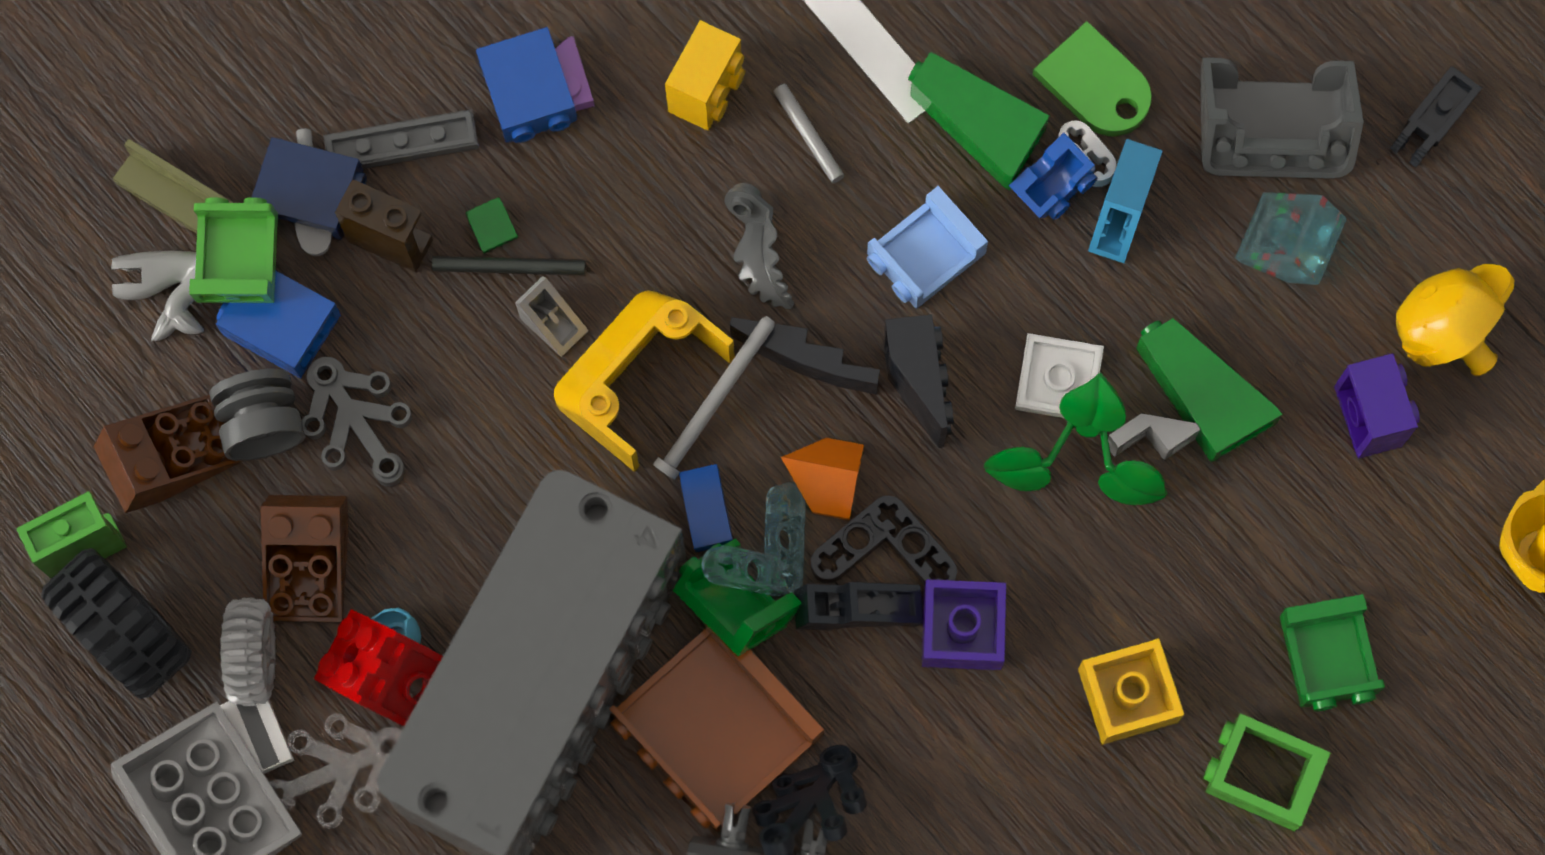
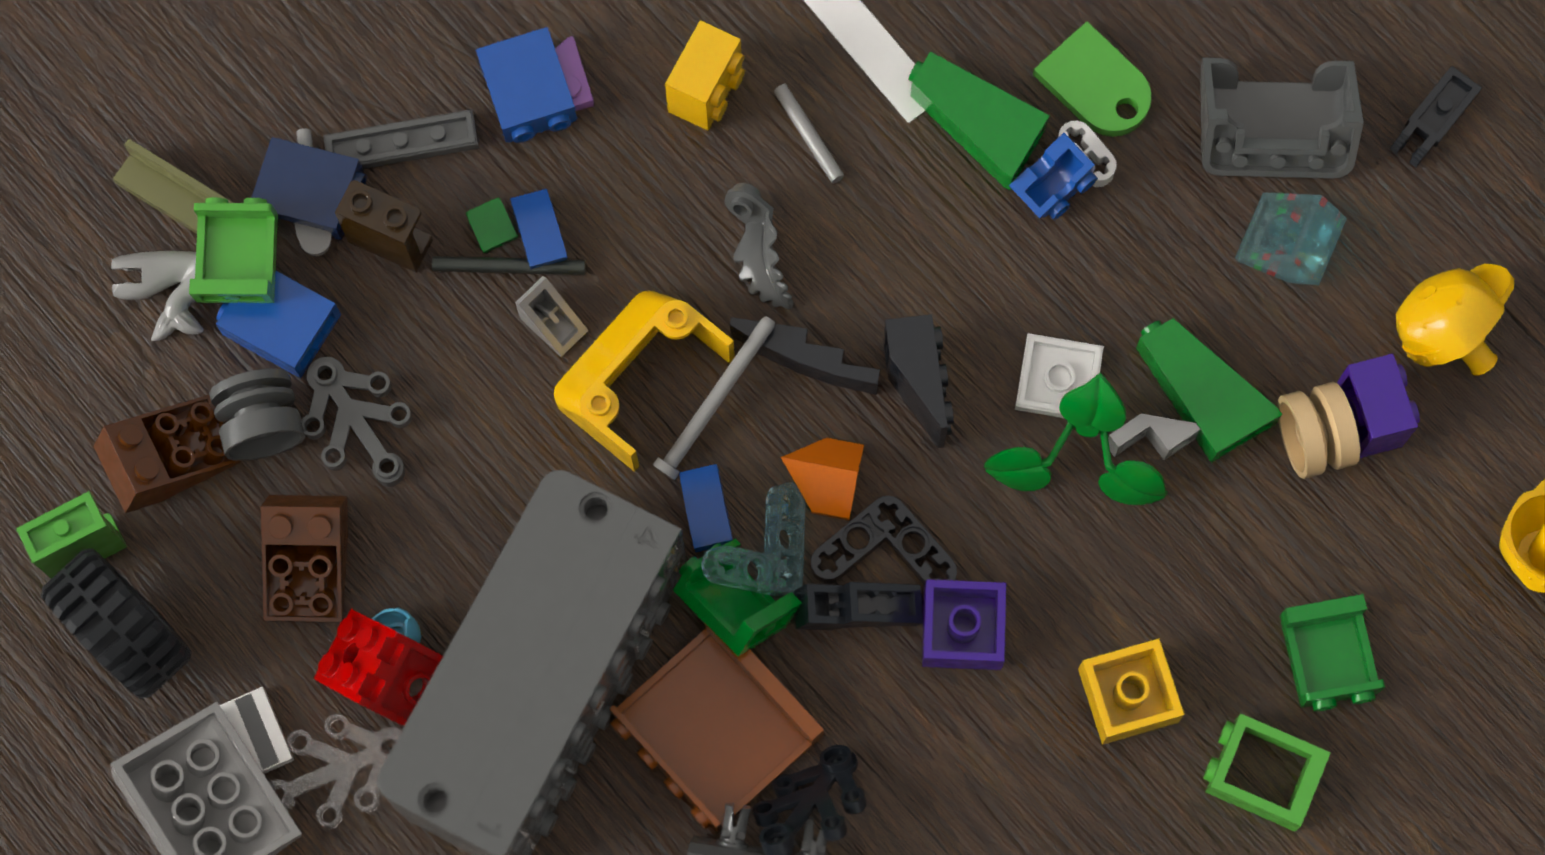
(248, 651): light grey gear -> none
(538, 228): none -> blue slope
(927, 249): light blue panel -> none
(1125, 201): dark azure slope -> none
(1319, 430): none -> tan wheel

